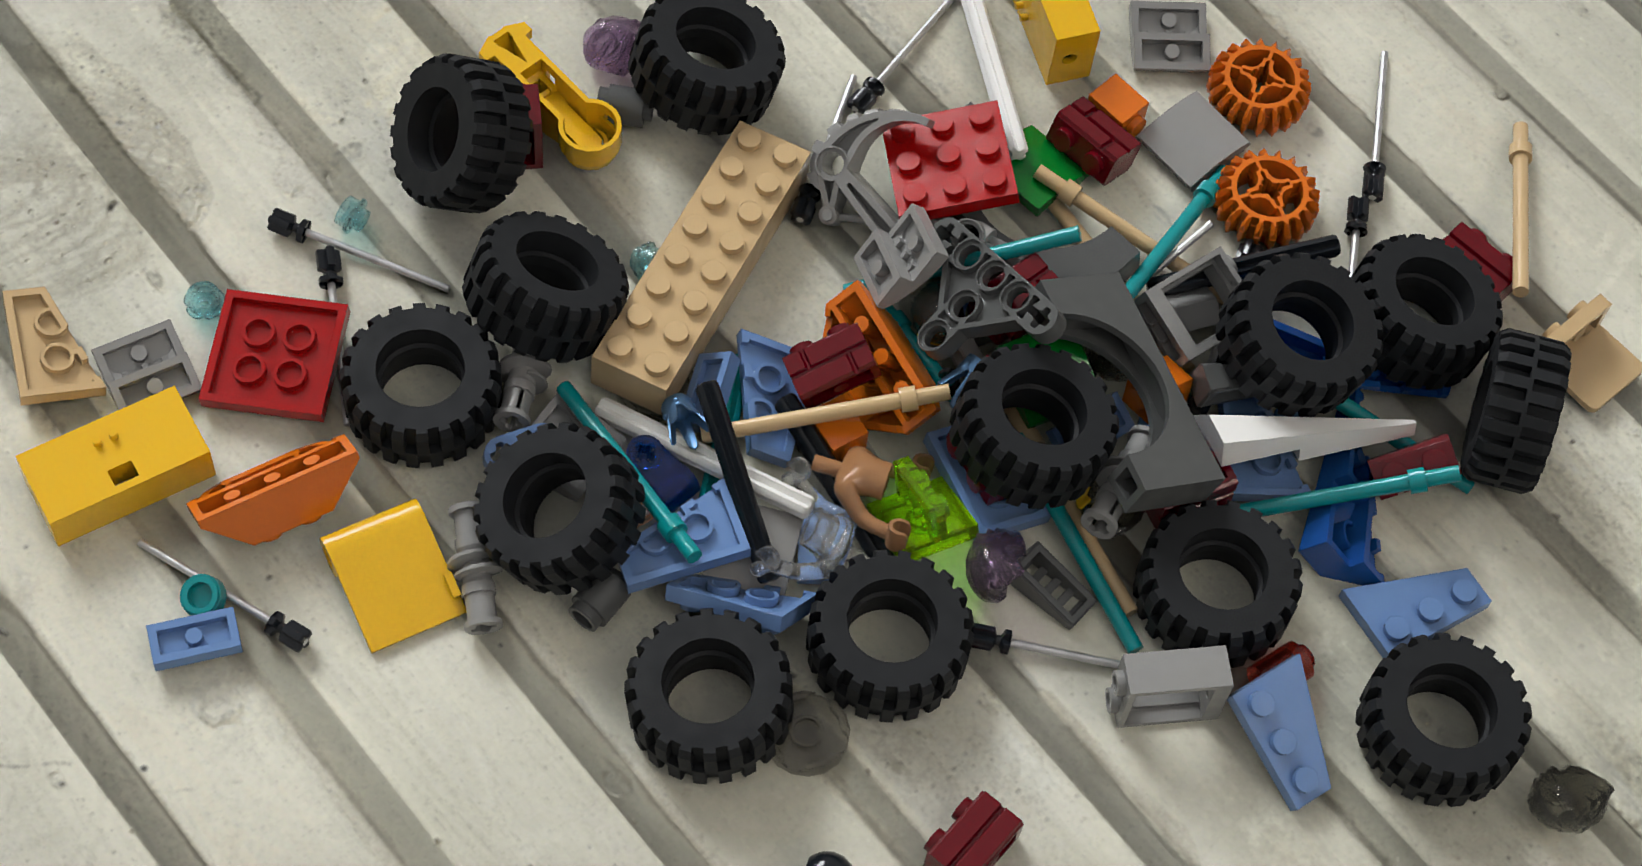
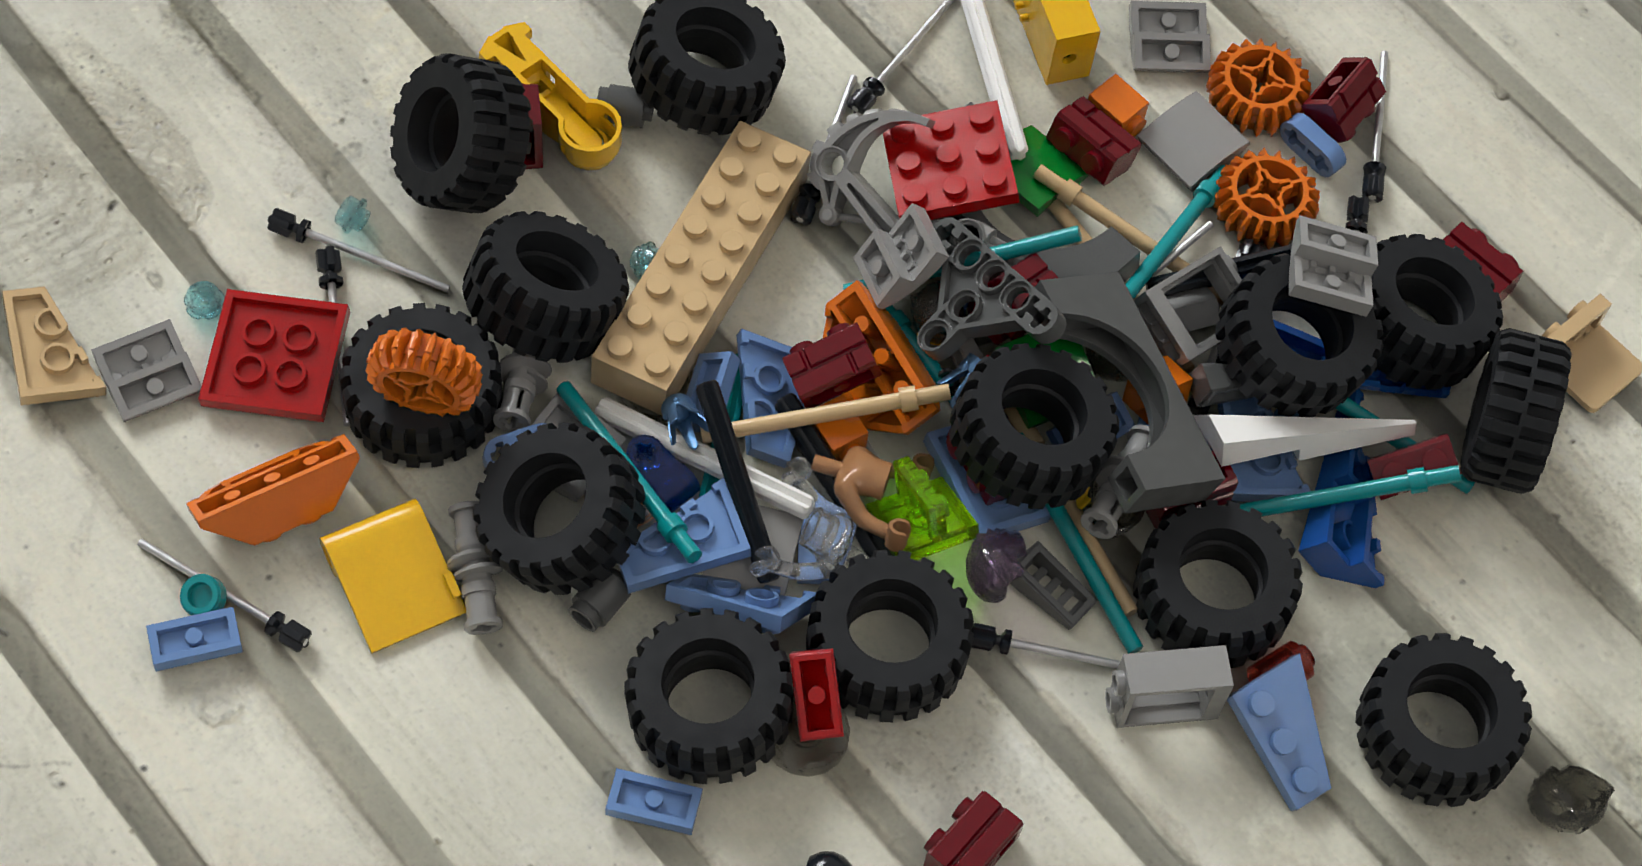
(116, 465): yellow brick -> none
(424, 372): none -> orange gear
(609, 44): clear purple hair -> none
(653, 801): none -> medium blue plate
(816, 694): none -> red slope
(1313, 144): none -> medium blue beam
(1332, 266): none -> light grey slope
(1345, 97): none -> dark red brick
(1414, 606): medium blue wing -> none
(1520, 157): tan bar -> none

